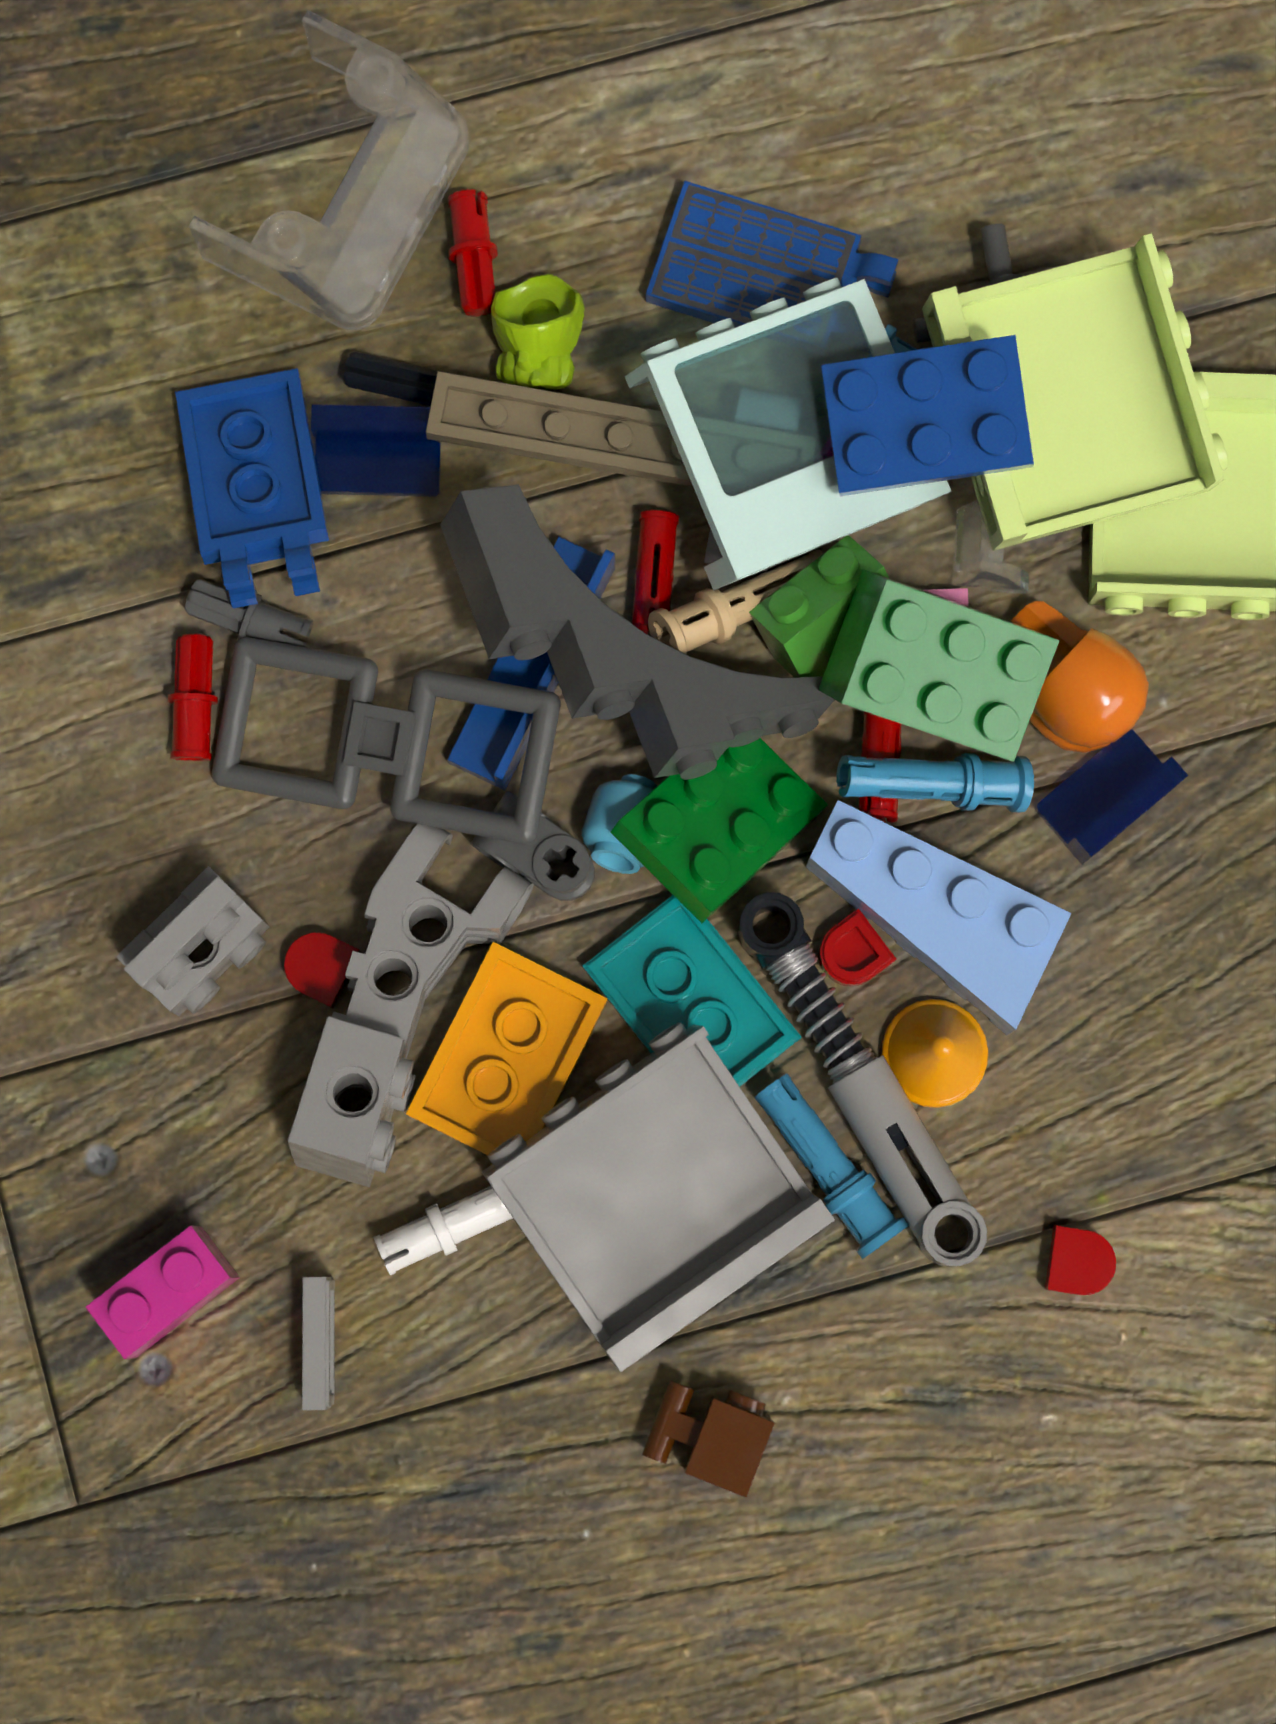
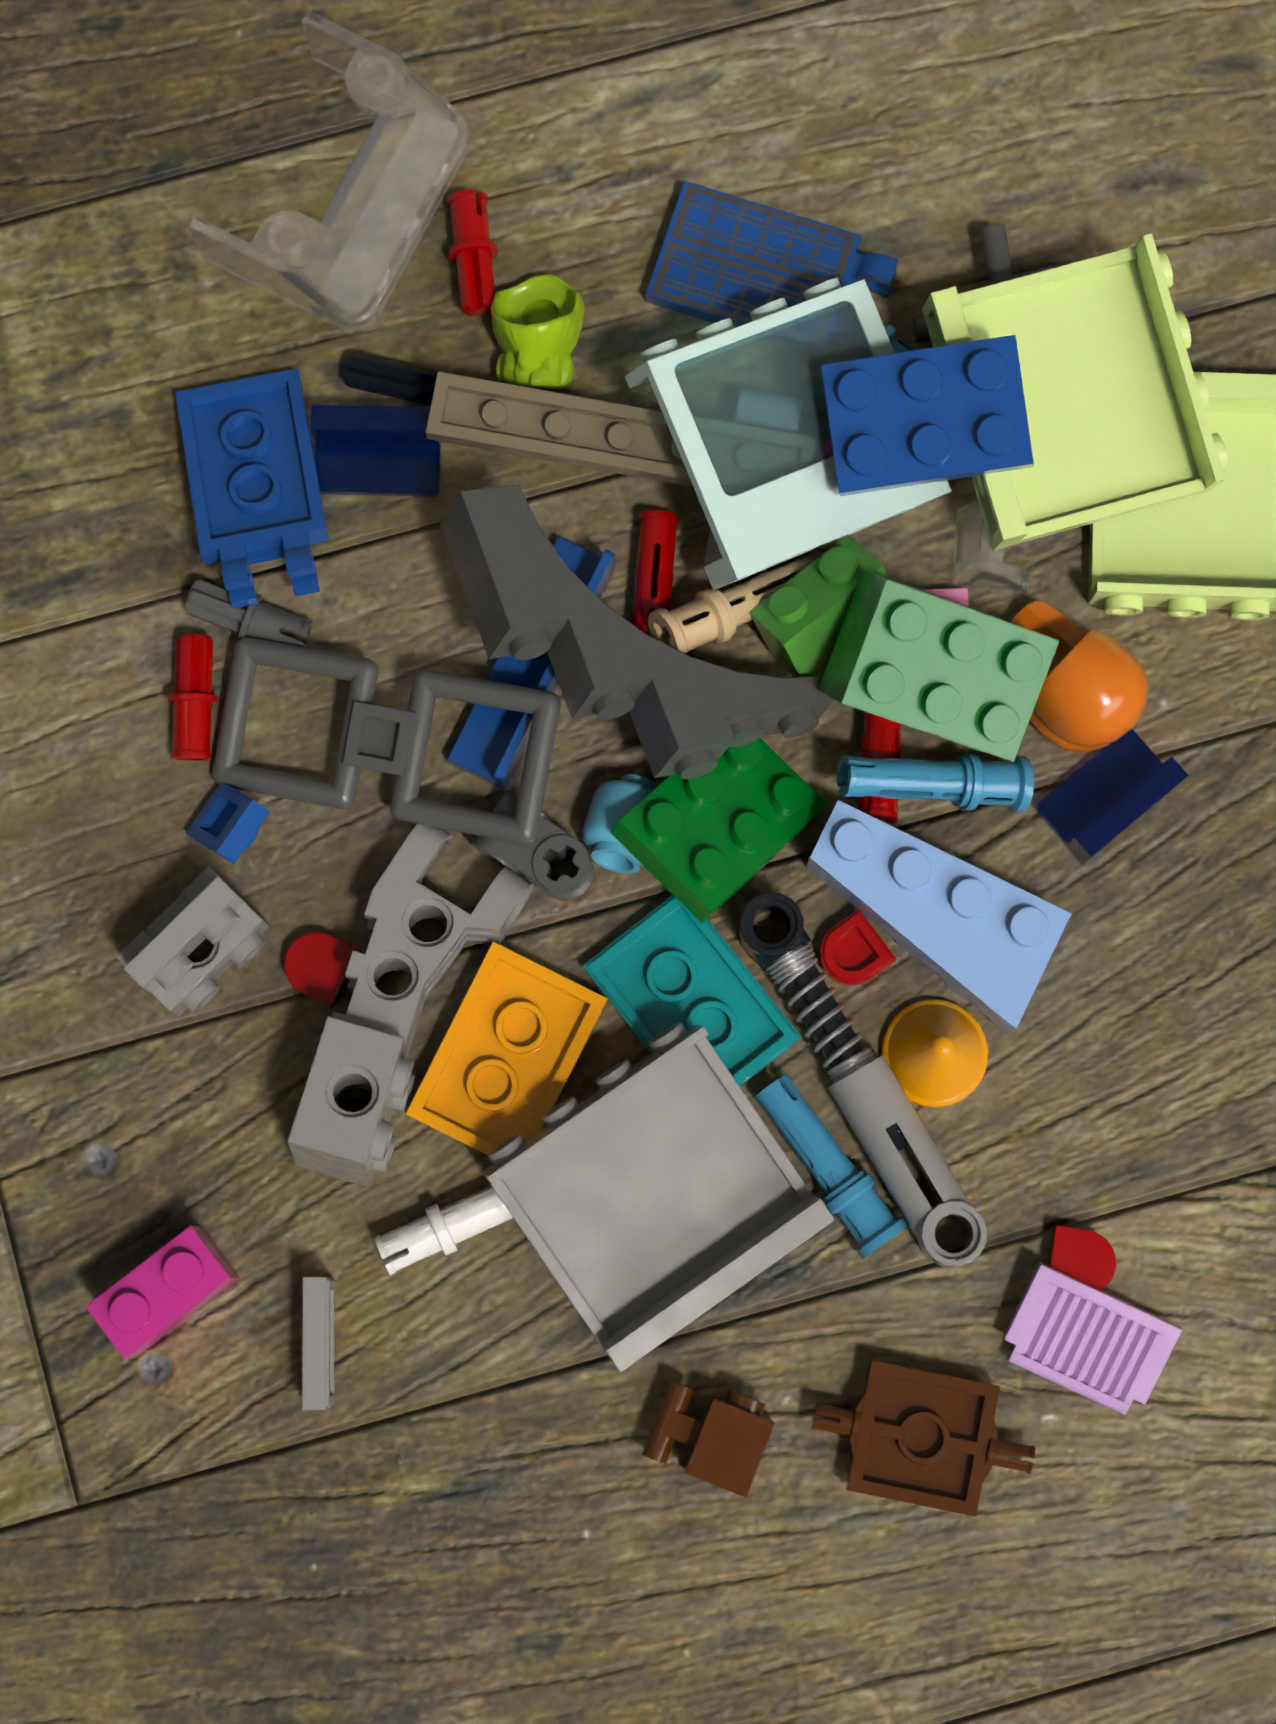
(228, 822): none -> blue plate
(923, 1438): none -> reddish brown plate
(1089, 1340): none -> lavender window

